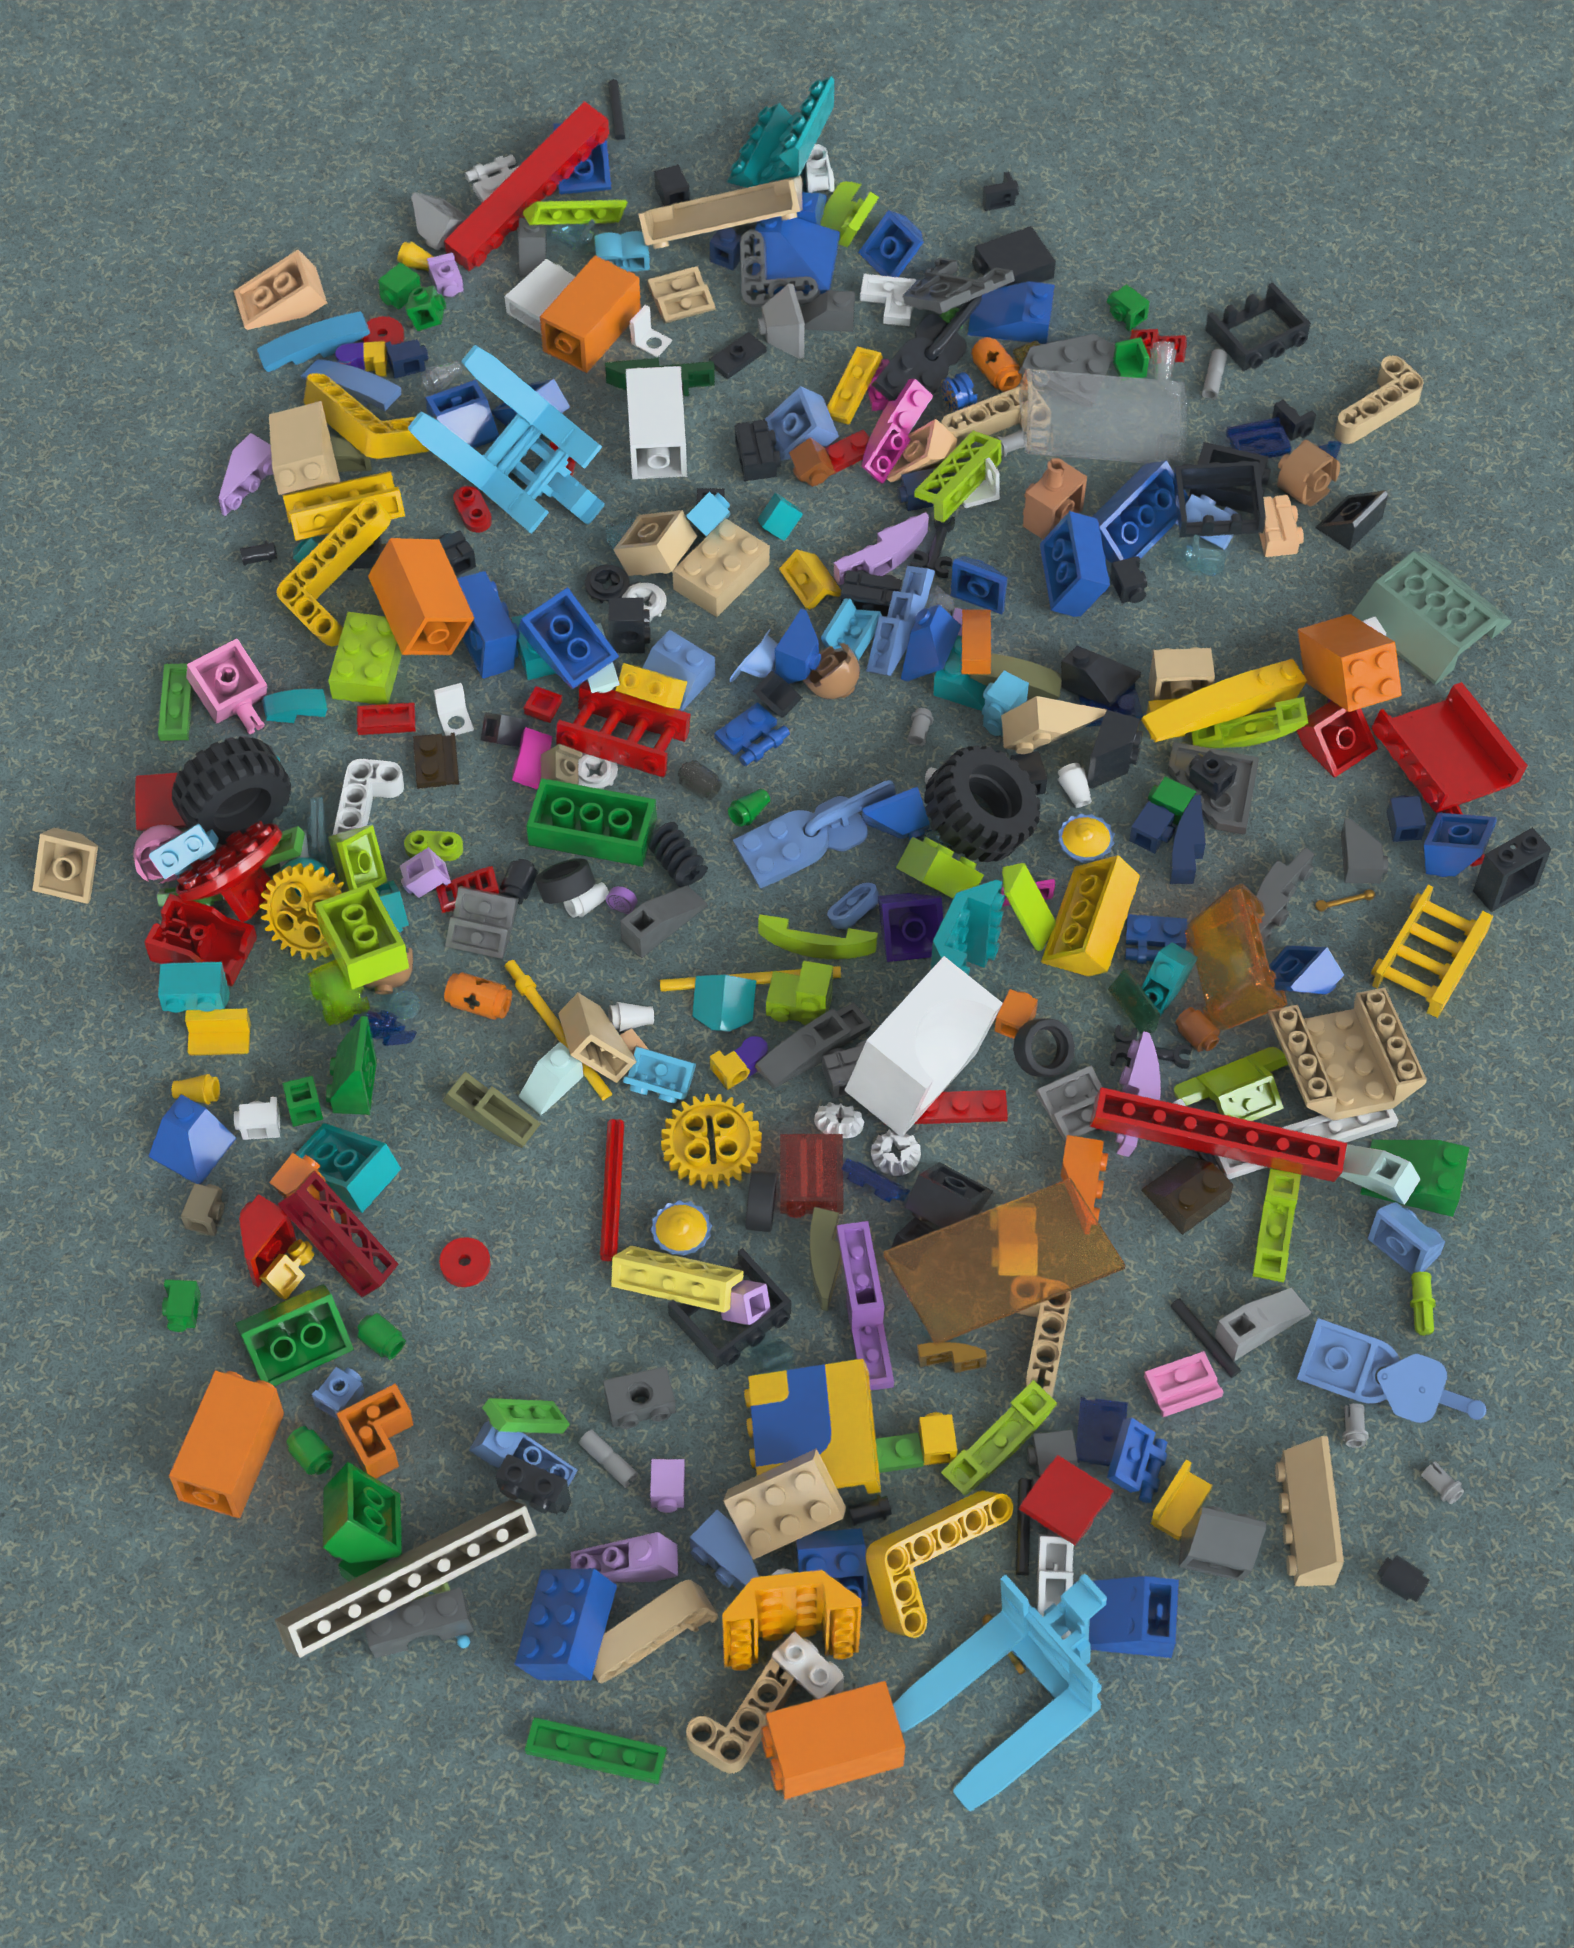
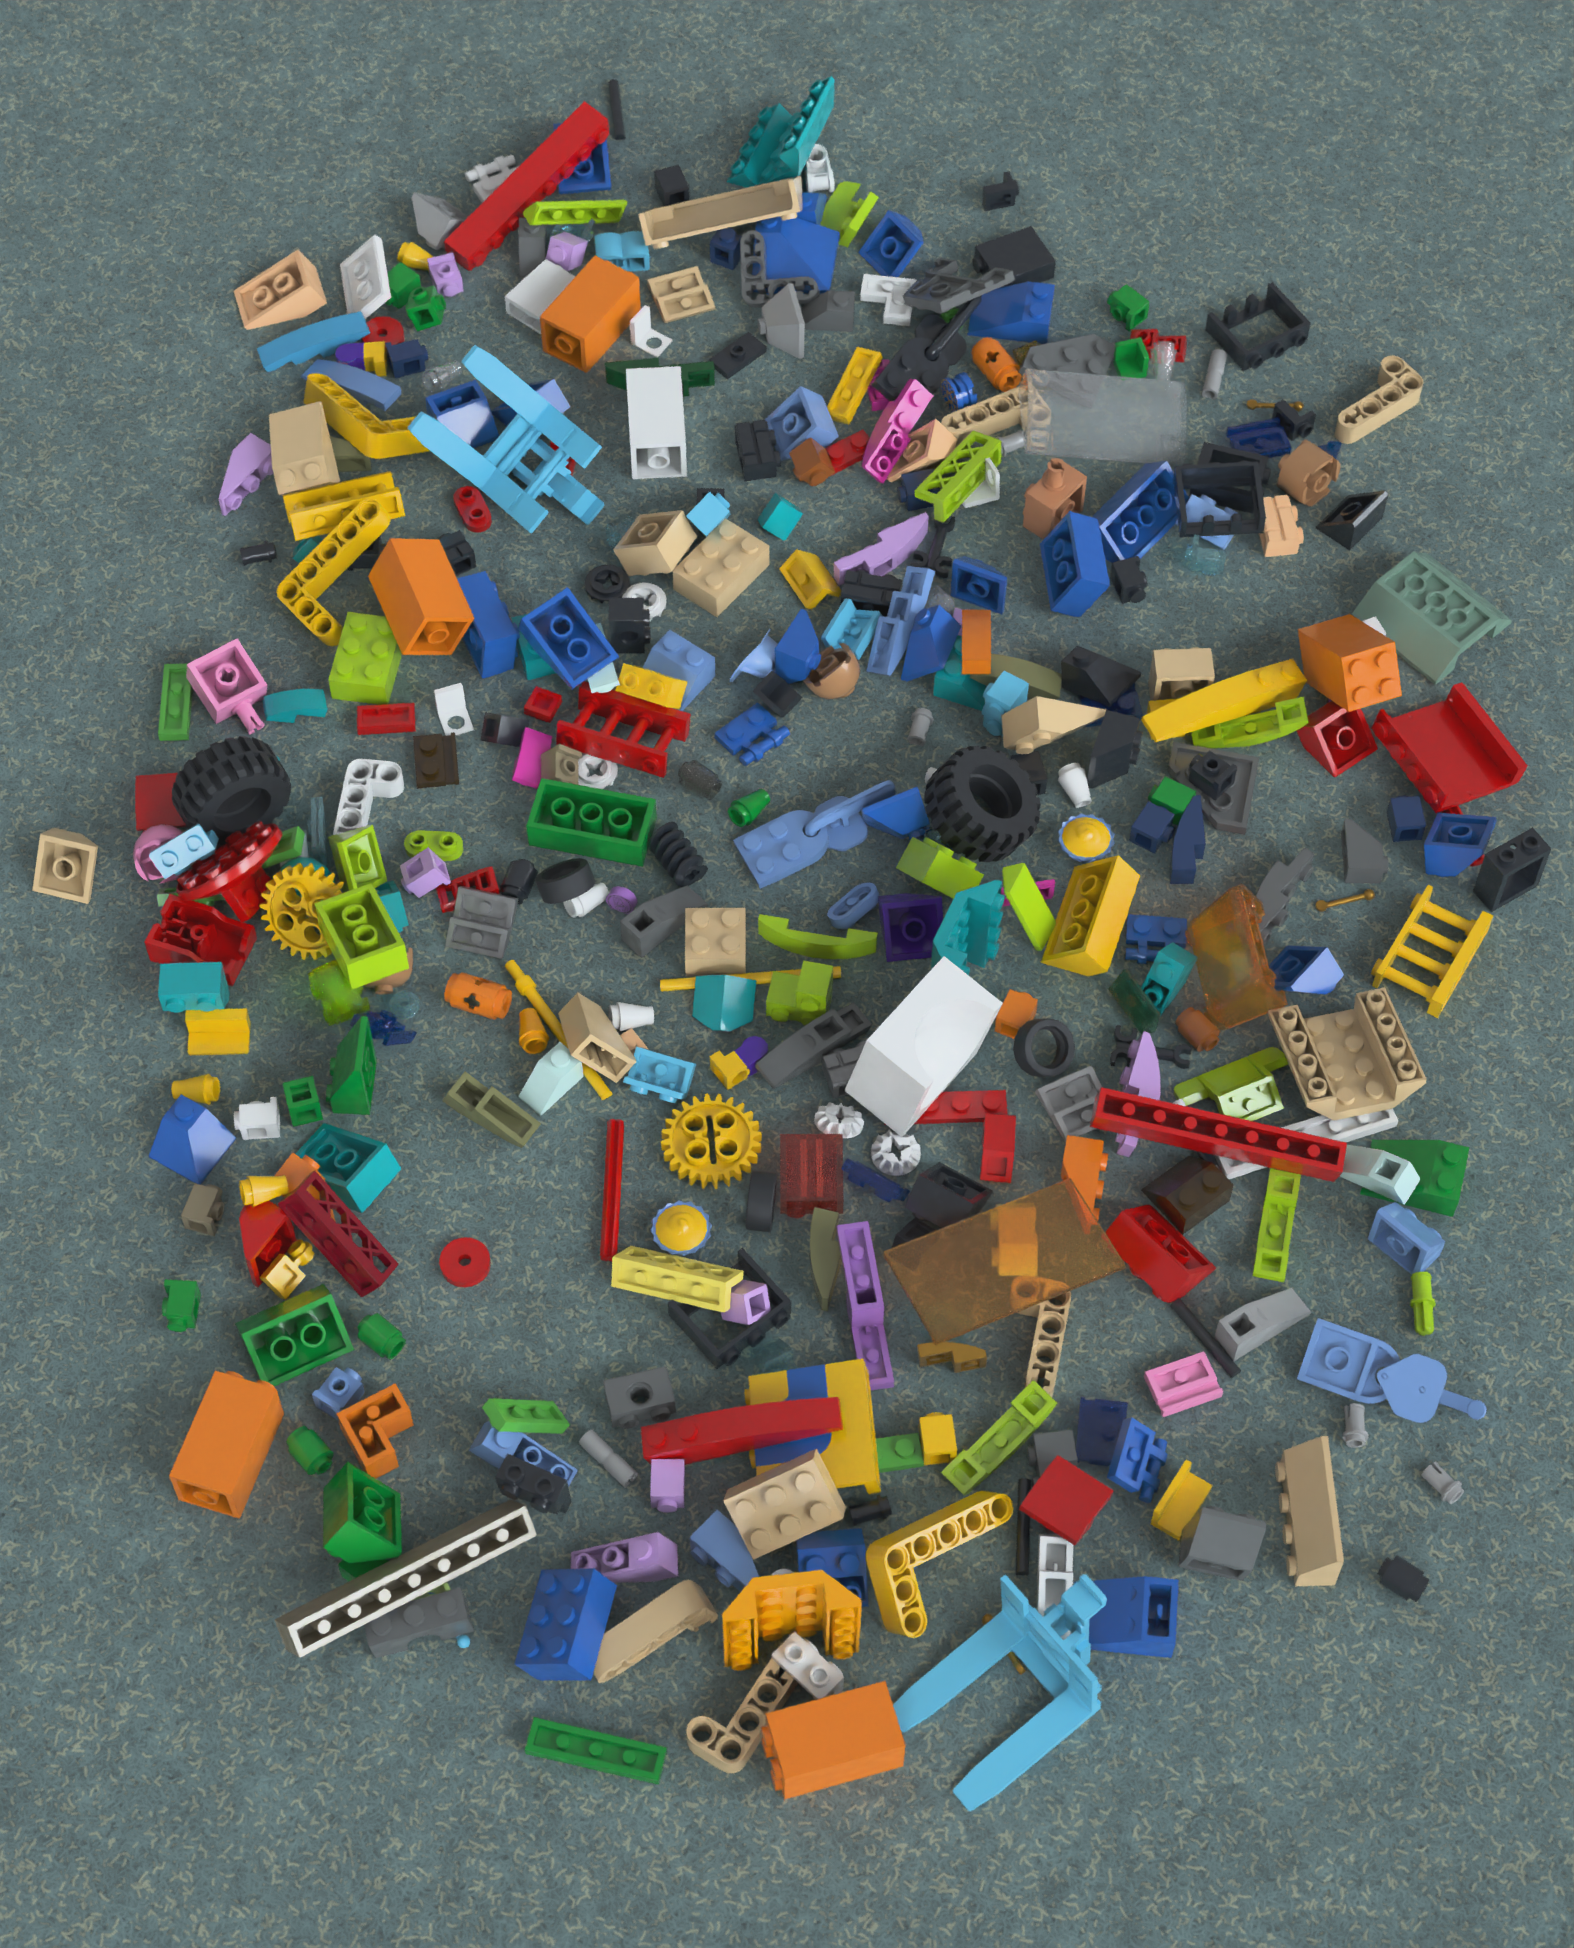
(260, 1189): none -> yellow cone
(365, 278): none -> white tile
(532, 1032): none -> light orange cone
(566, 250): none -> lavender brick
(715, 941): none -> tan brick
(740, 1429): none -> red slope
(998, 1147): none -> red slope
(1158, 1252): none -> red slope
(1252, 404): none -> pearl gold hinge

